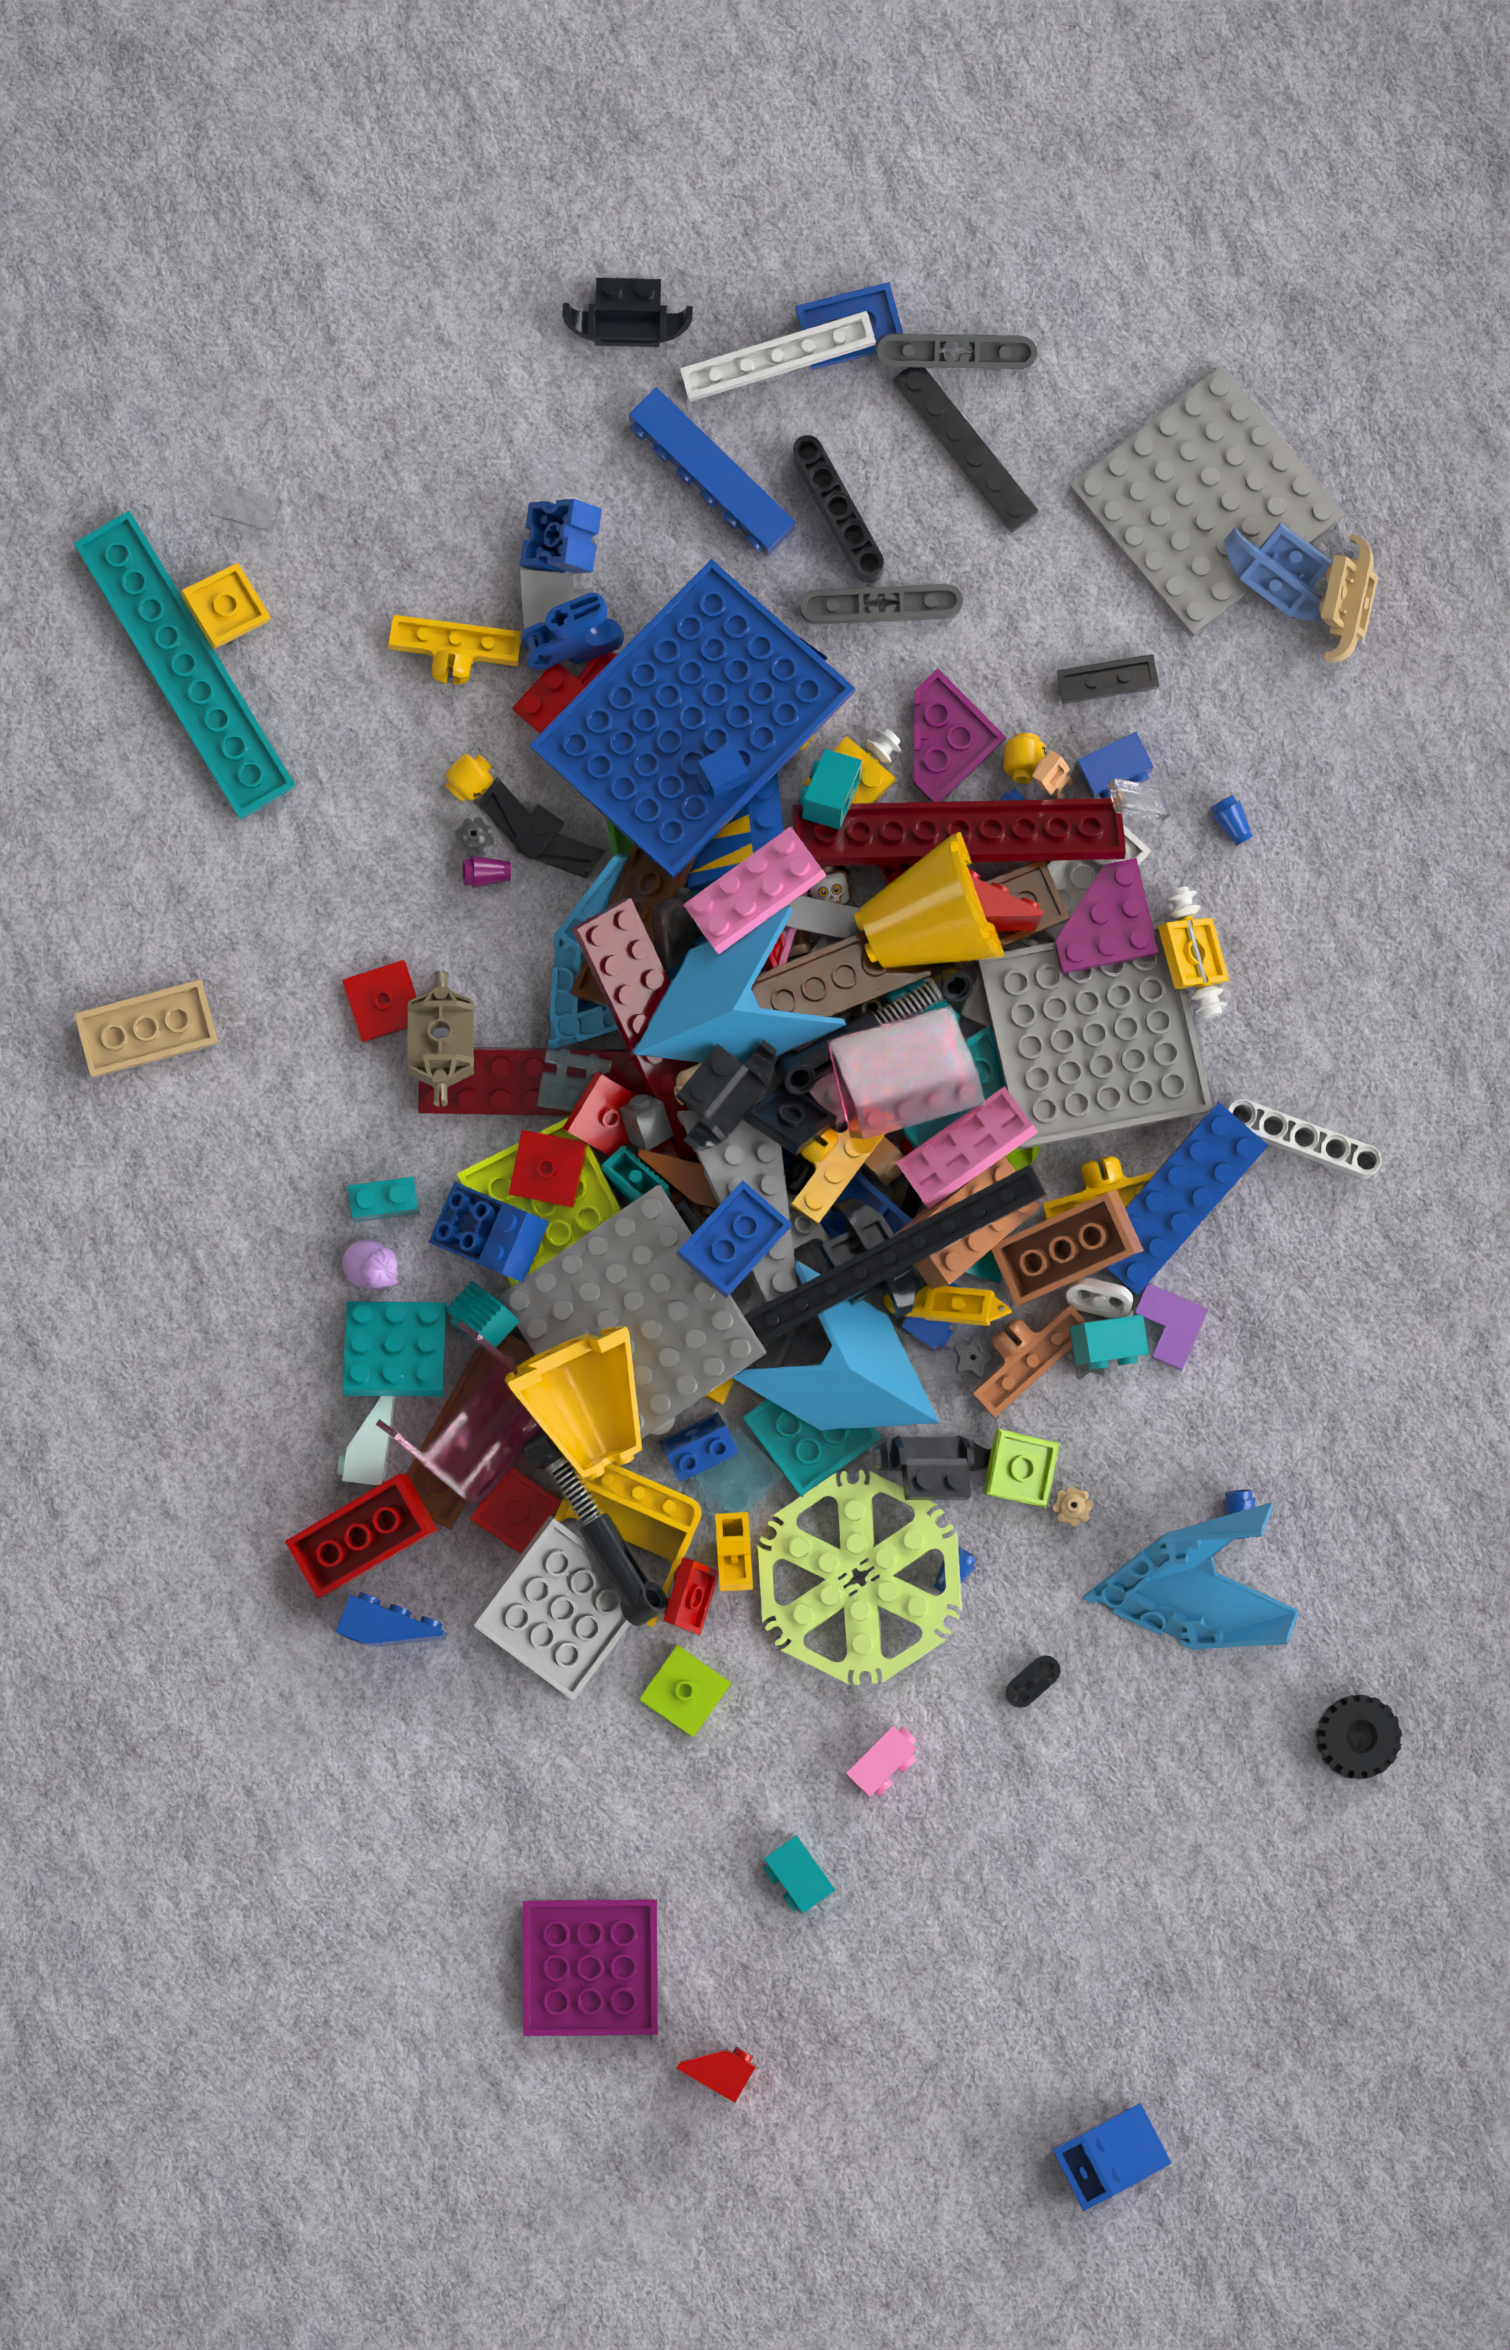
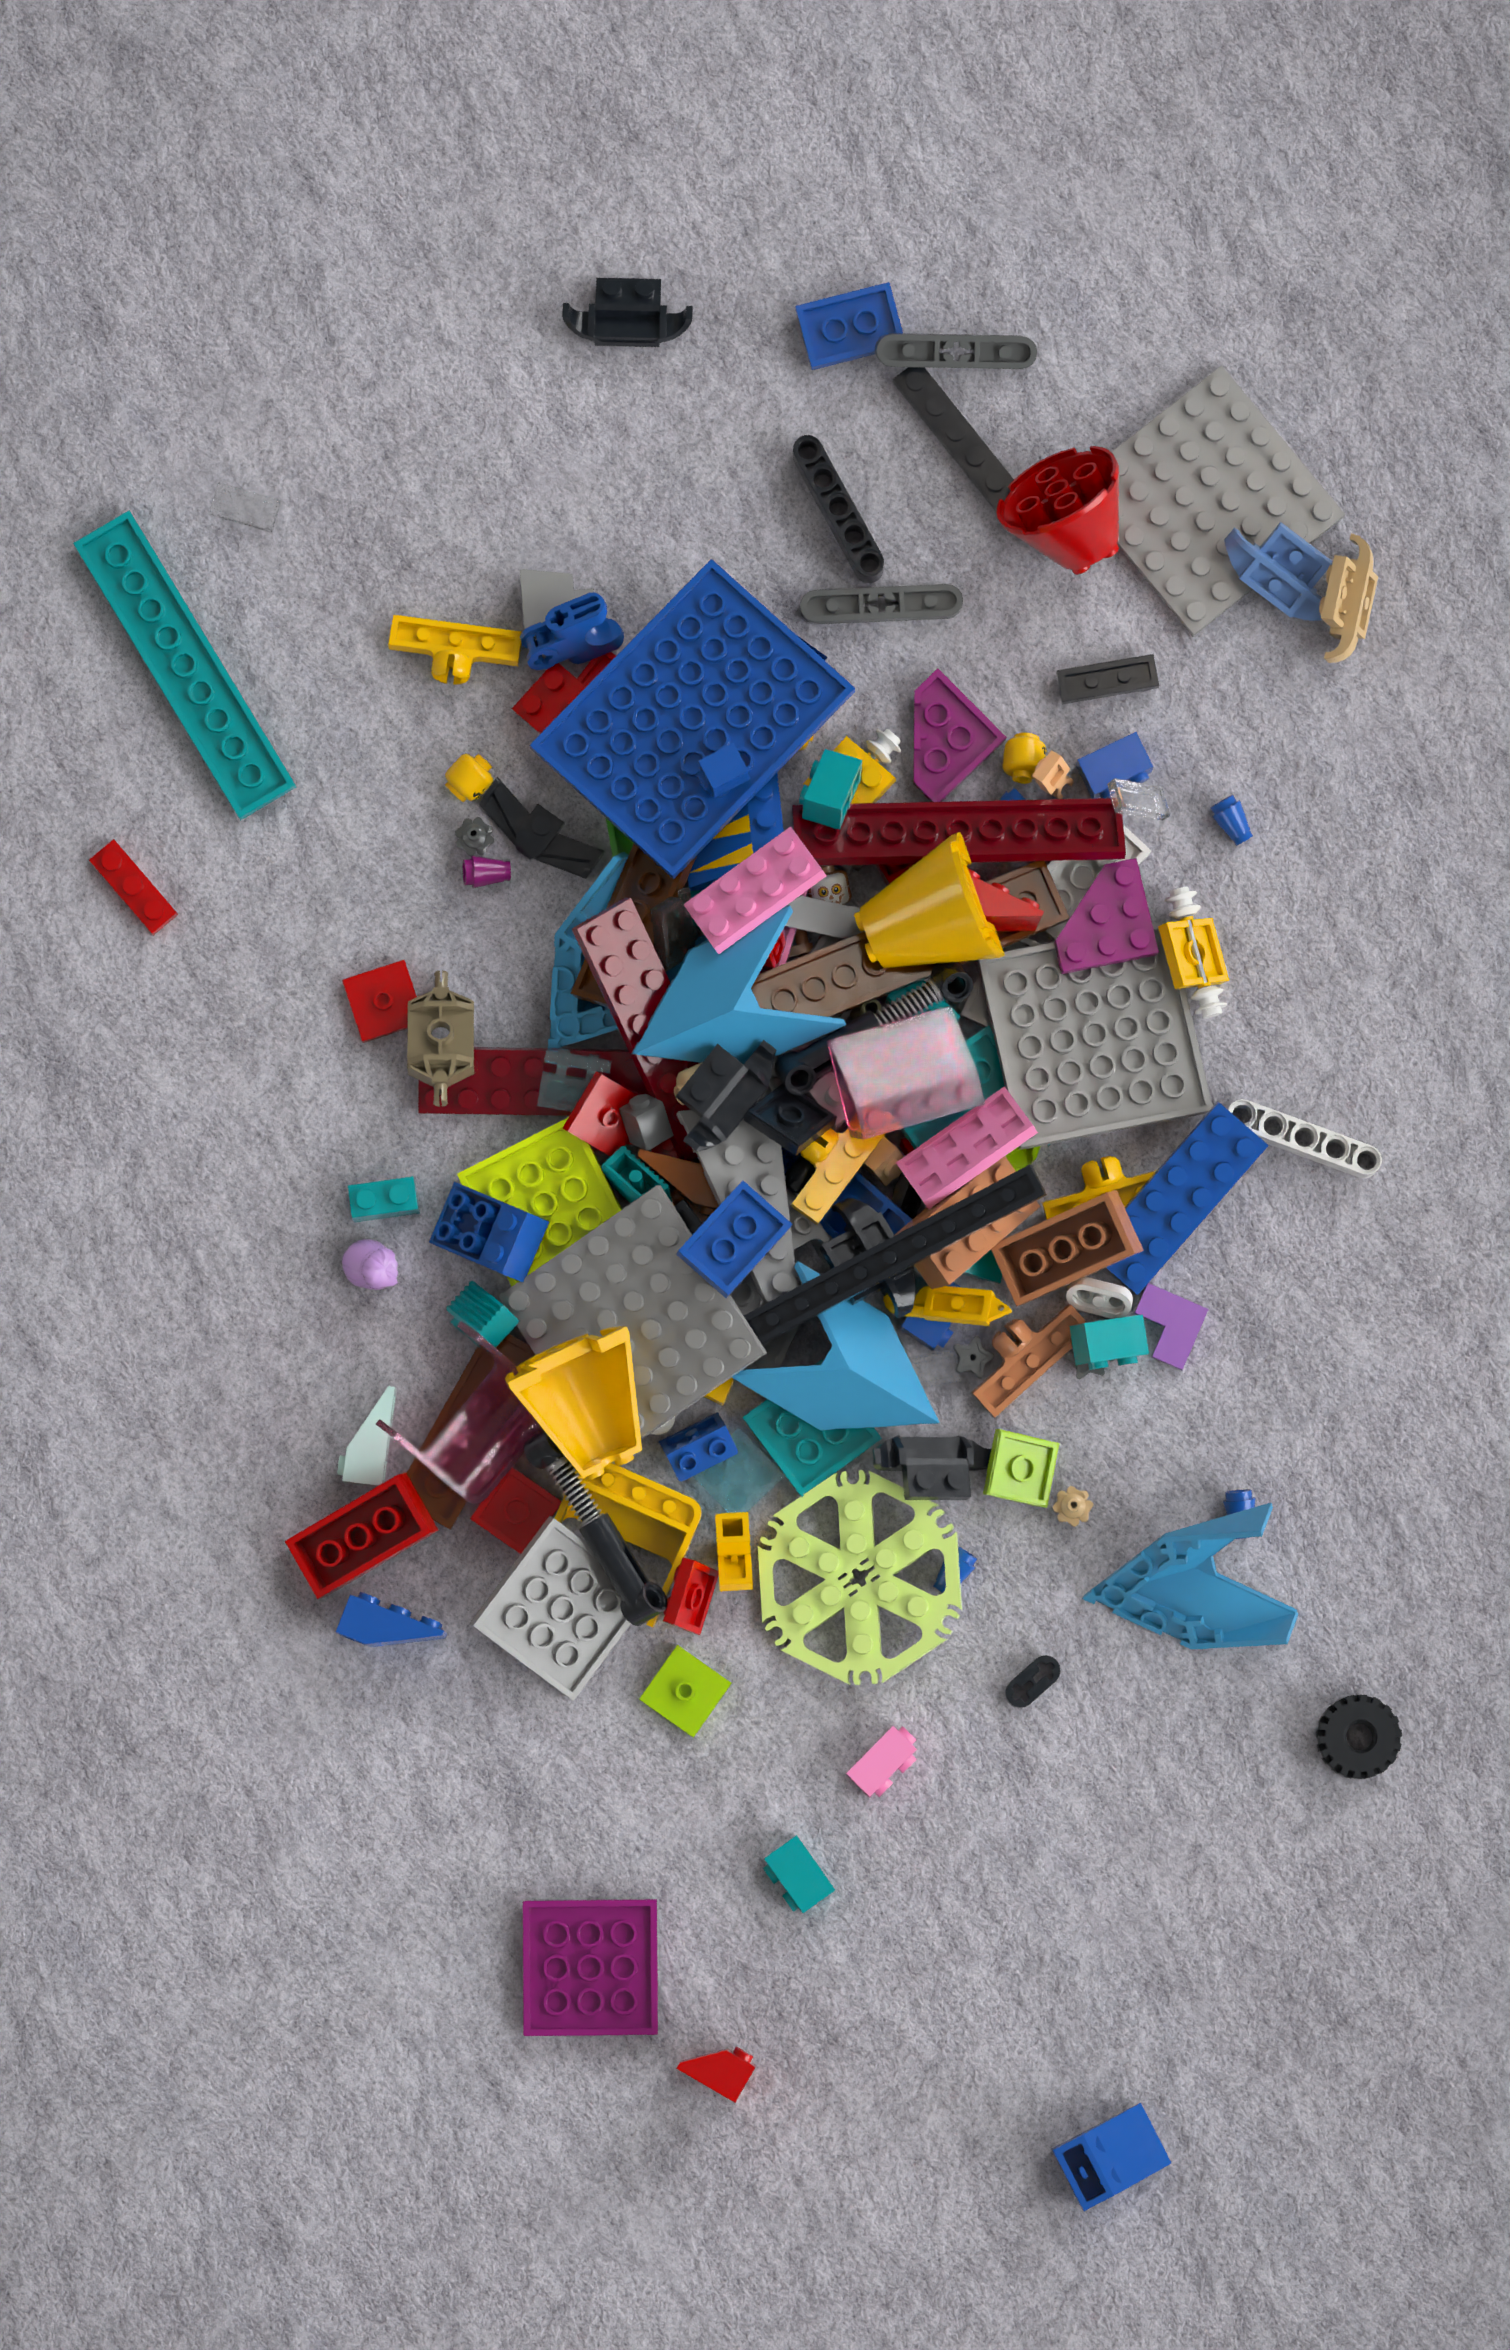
(133, 887): none -> red plate
(146, 1028): tan plate -> none
(225, 606): yellow plate -> none
(394, 1349): teal plate -> none
(548, 1168): red plate -> none
(561, 536): blue brick -> none
(711, 471): blue brick -> none
(778, 356): white plate -> none
(1067, 507): none -> red cone

